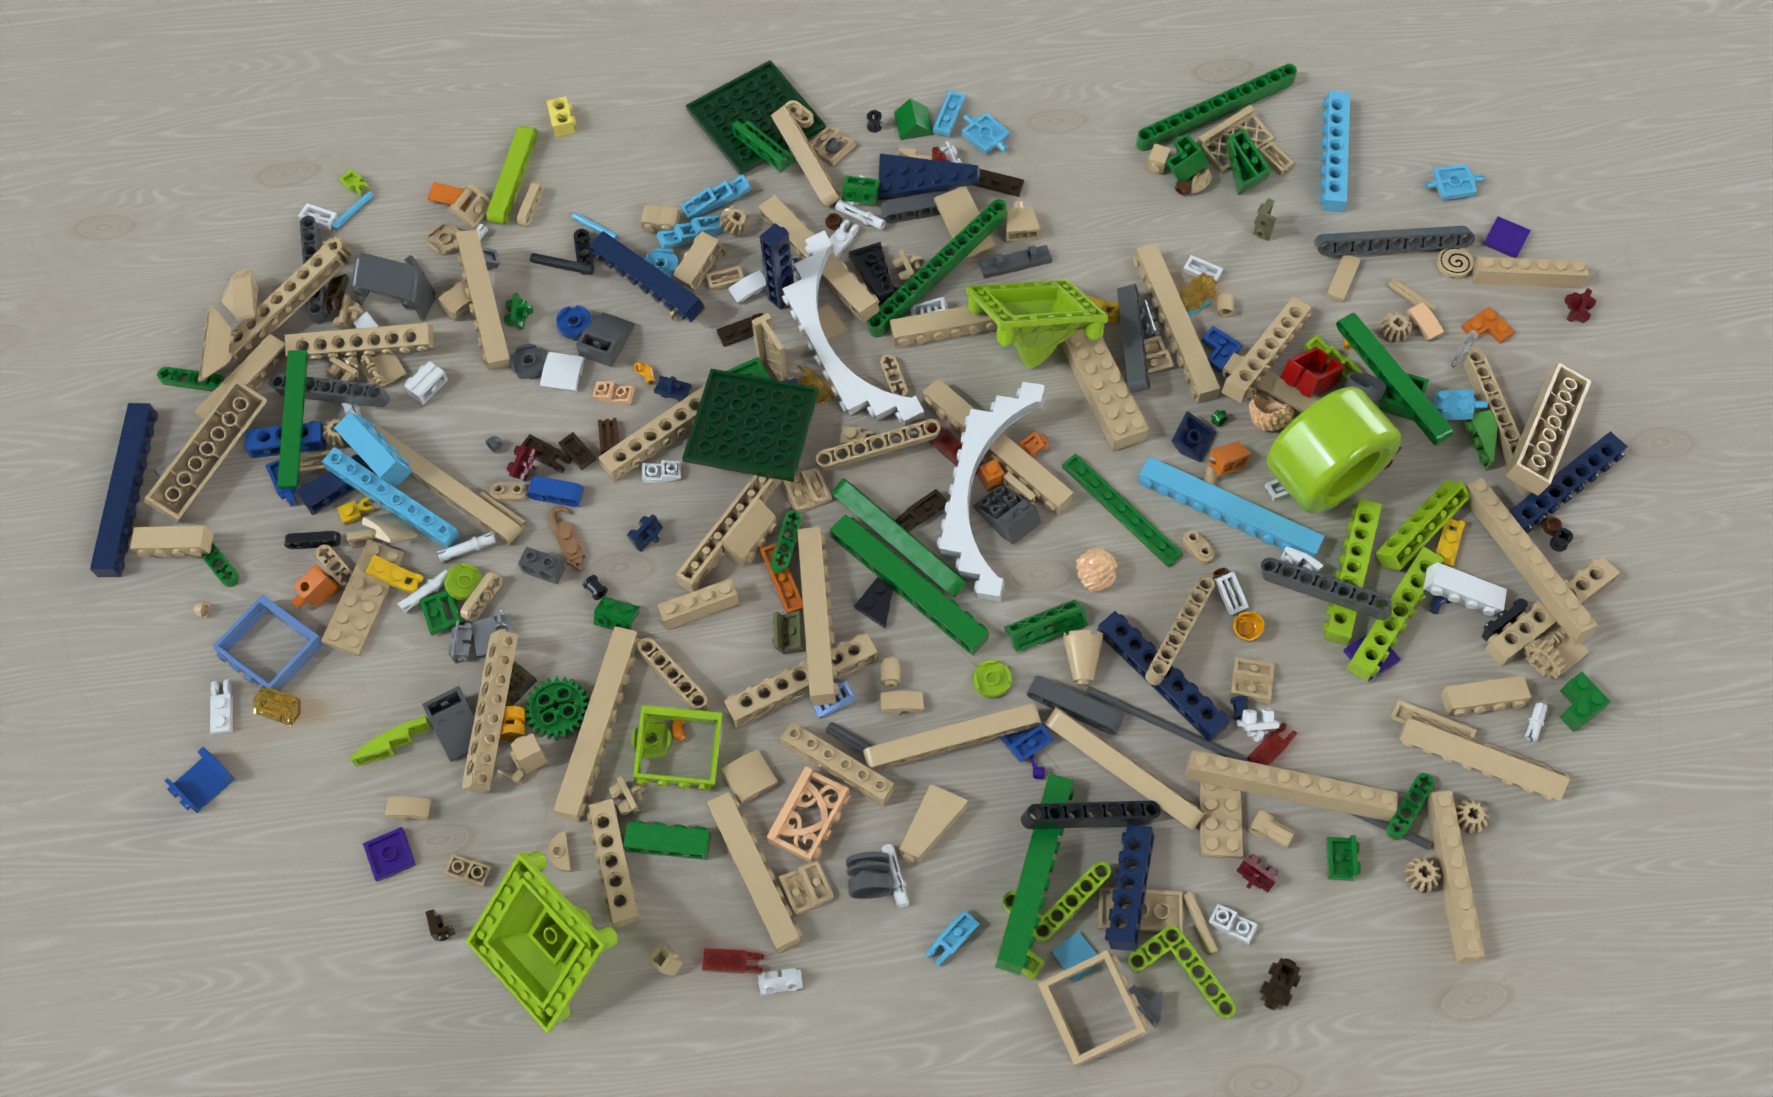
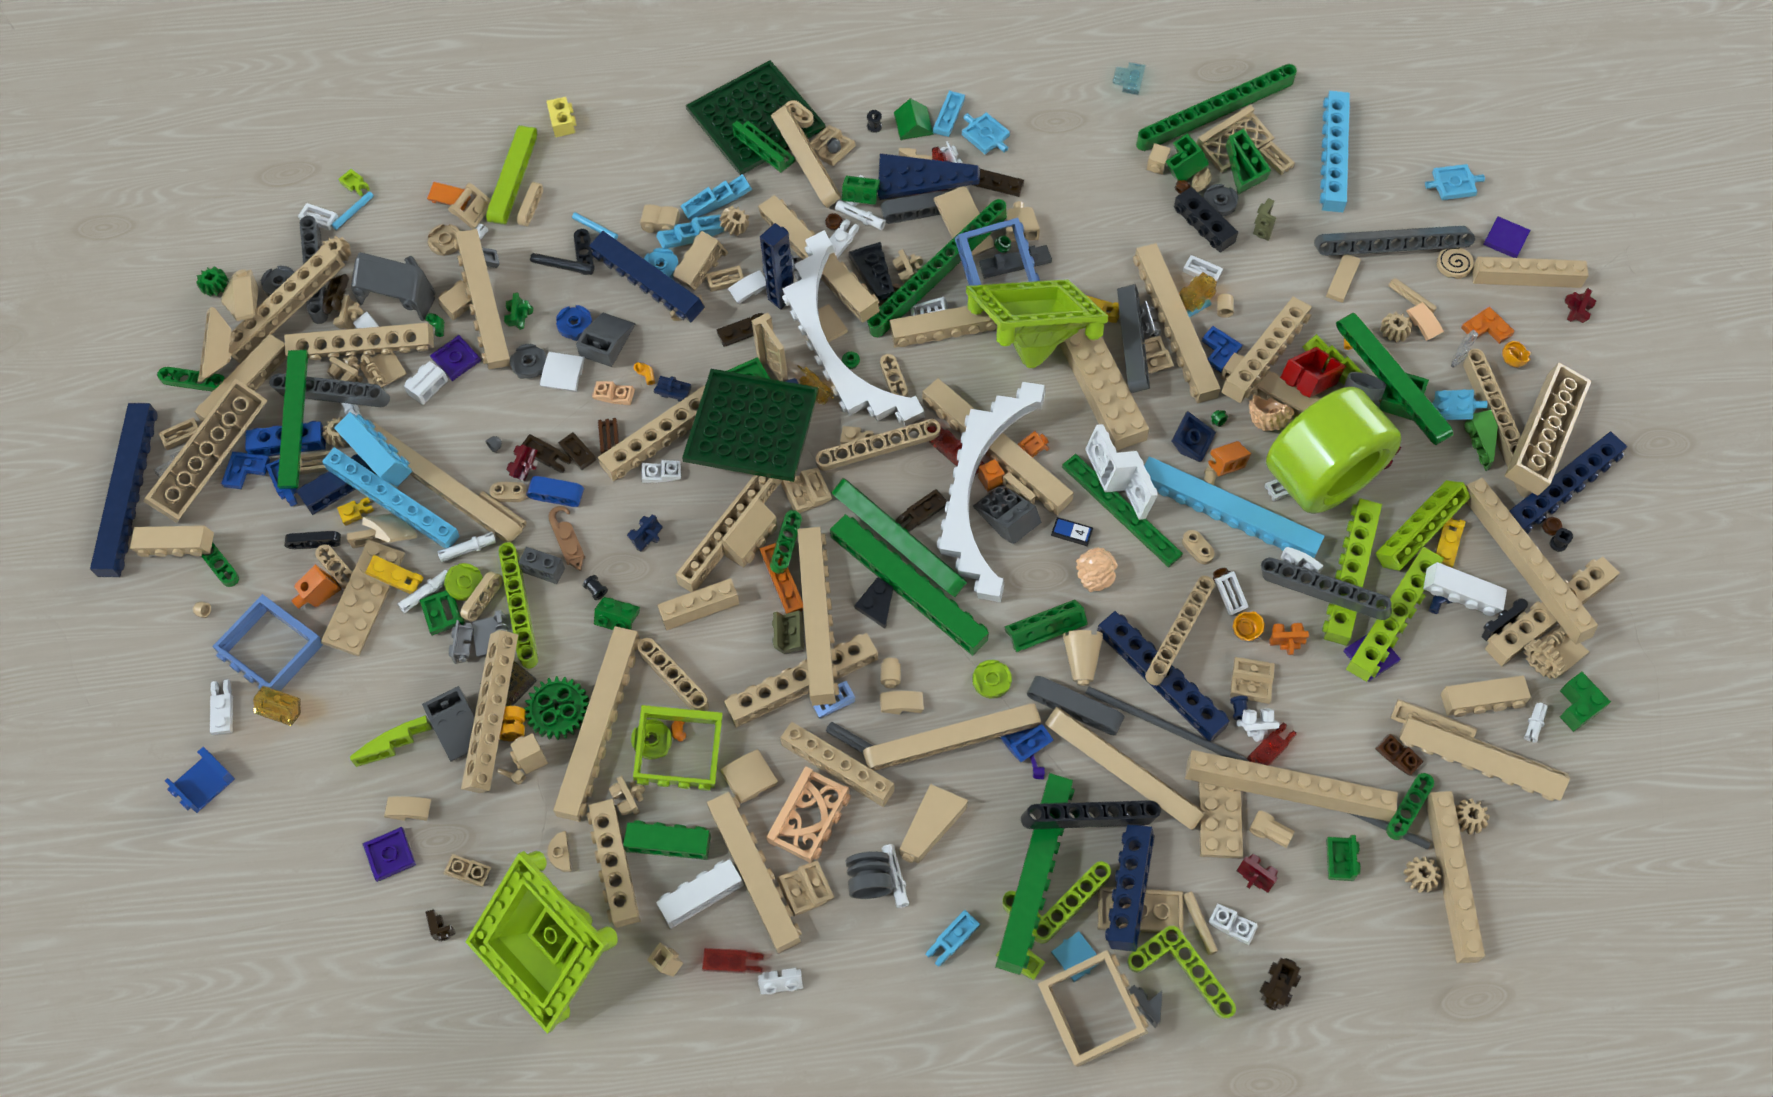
(180, 436): none -> tan tile
(212, 281): none -> green gear
(240, 465): none -> blue plate
(271, 276): none -> dark grey plate
(436, 322): none -> green arm
(455, 357): none -> dark purple tile
(521, 612): none -> lime beam
(699, 893): none -> white brick
(851, 364): none -> green plate
(1002, 244): none -> green plate
(1023, 246): none -> medium blue window
(1072, 531): none -> tile
(1121, 472): none -> white bracket
(1129, 77): none -> clear light blue hinge
(1205, 219): none -> black brick
(1227, 194): none -> dark grey plate
(1288, 640): none -> orange hips
(1398, 755): none -> reddish brown slope
(1515, 354): none -> light orange hair

